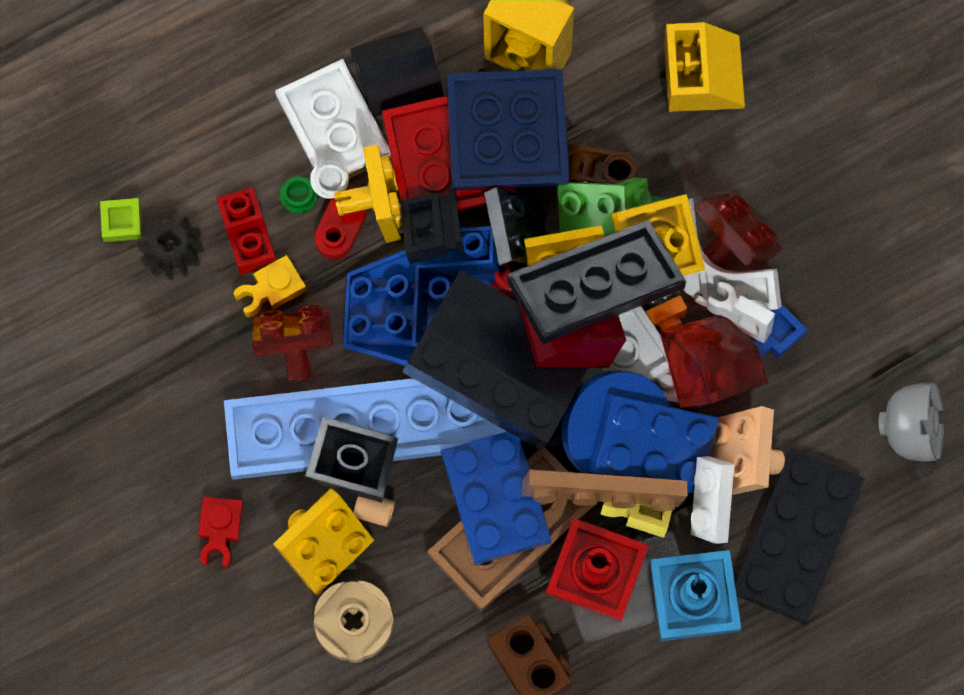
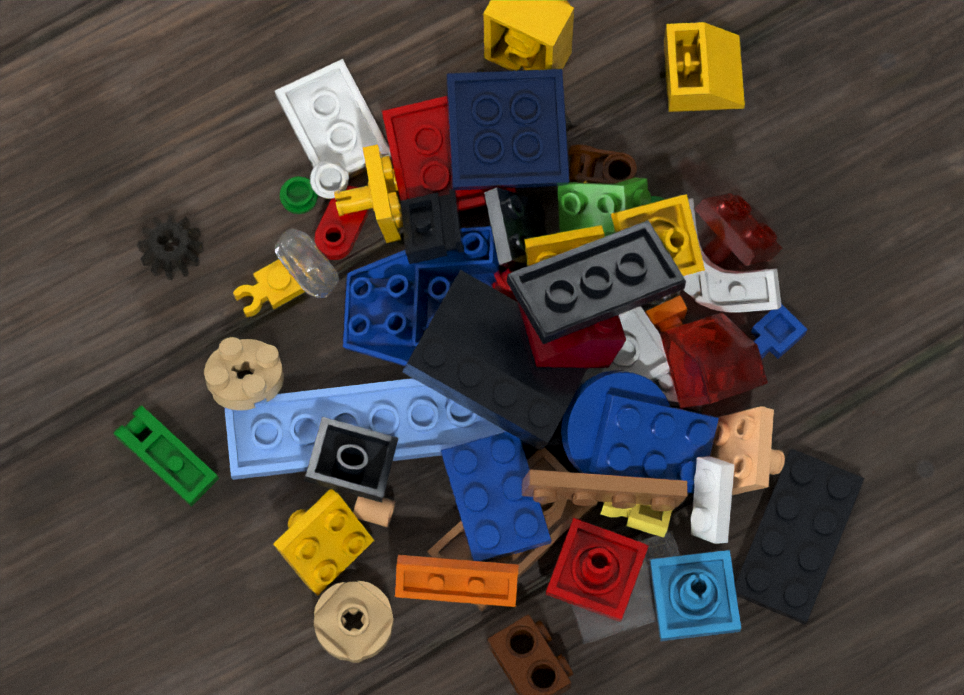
(121, 220): lime plate -> none
(167, 456): none -> green plate
(219, 523): red plate -> none
(241, 355): none -> tan plate
(246, 230): red slope -> none
(293, 335): clear red plate -> none
(306, 263): none -> clear plate
(397, 71): black slope -> none
(456, 580): none -> orange plate
(748, 315): white plate -> none
(913, 422): light grey cylinder -> none

